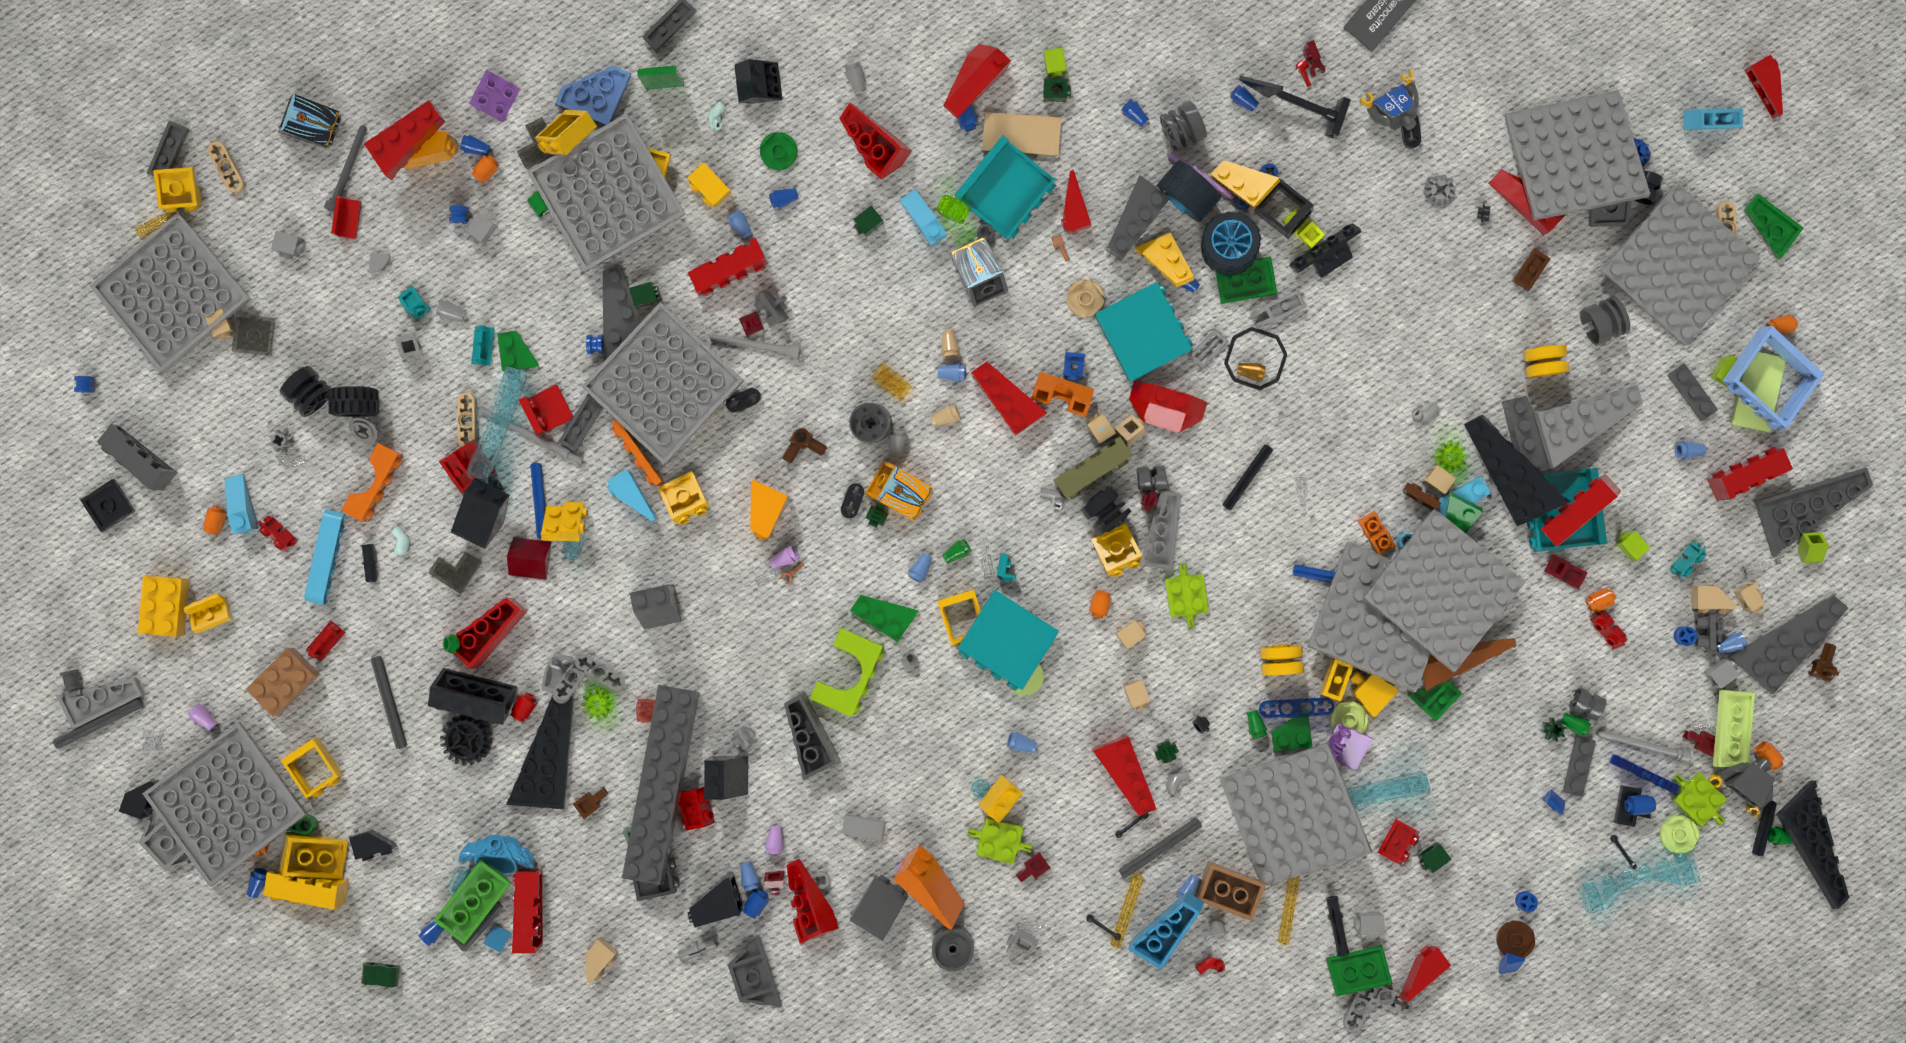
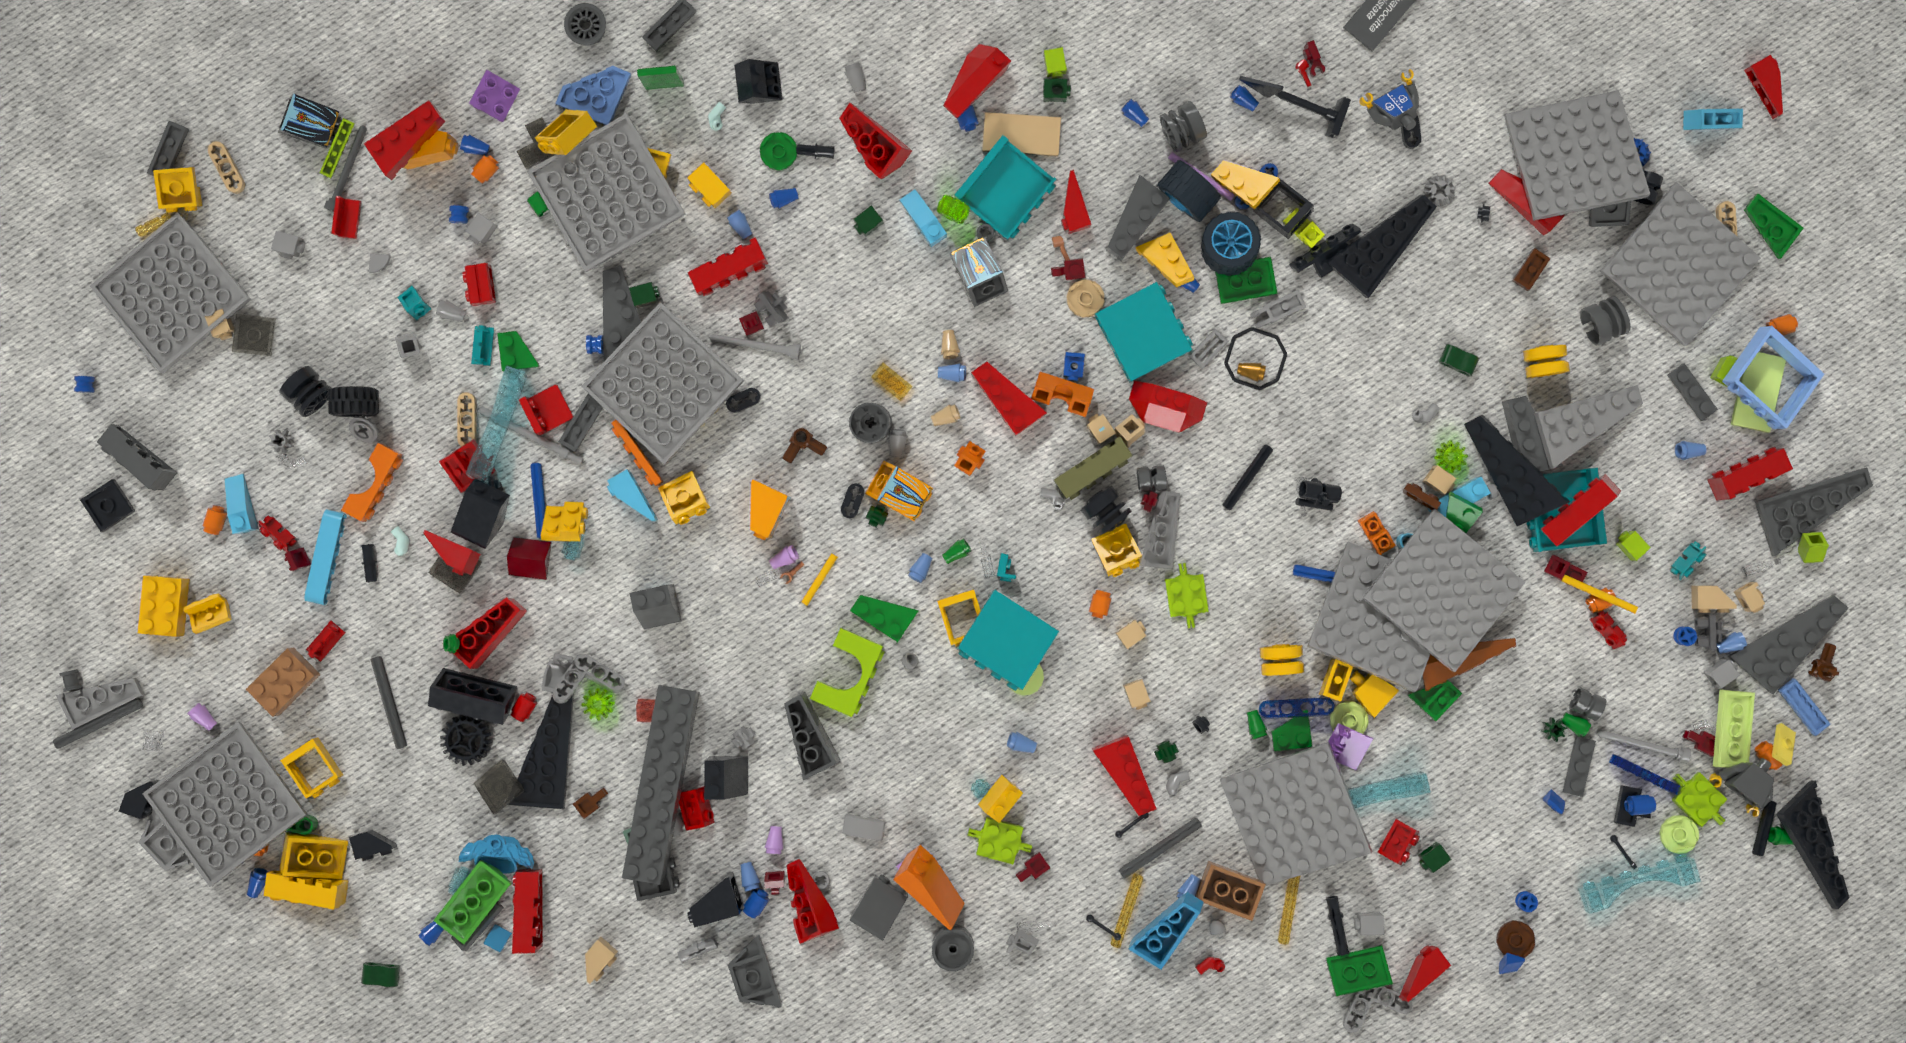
(297, 559): none -> dark red tile
(337, 148): none -> lime piece
(453, 554): none -> red slope
(479, 284): none -> red brick
(498, 786): none -> clear smoke tile
(573, 14): none -> dark grey wheel
(817, 150): none -> black axle
(819, 579): none -> yellow bar
(972, 455): none -> orange brick
(1072, 269): none -> dark red plate
(1318, 494): none -> black pin
(1374, 253): none -> black wing
(1459, 360): none -> dark green axle
(1600, 594): none -> yellow bar
(1783, 744): none -> light yellow plate
(1804, 707): none -> medium blue plate

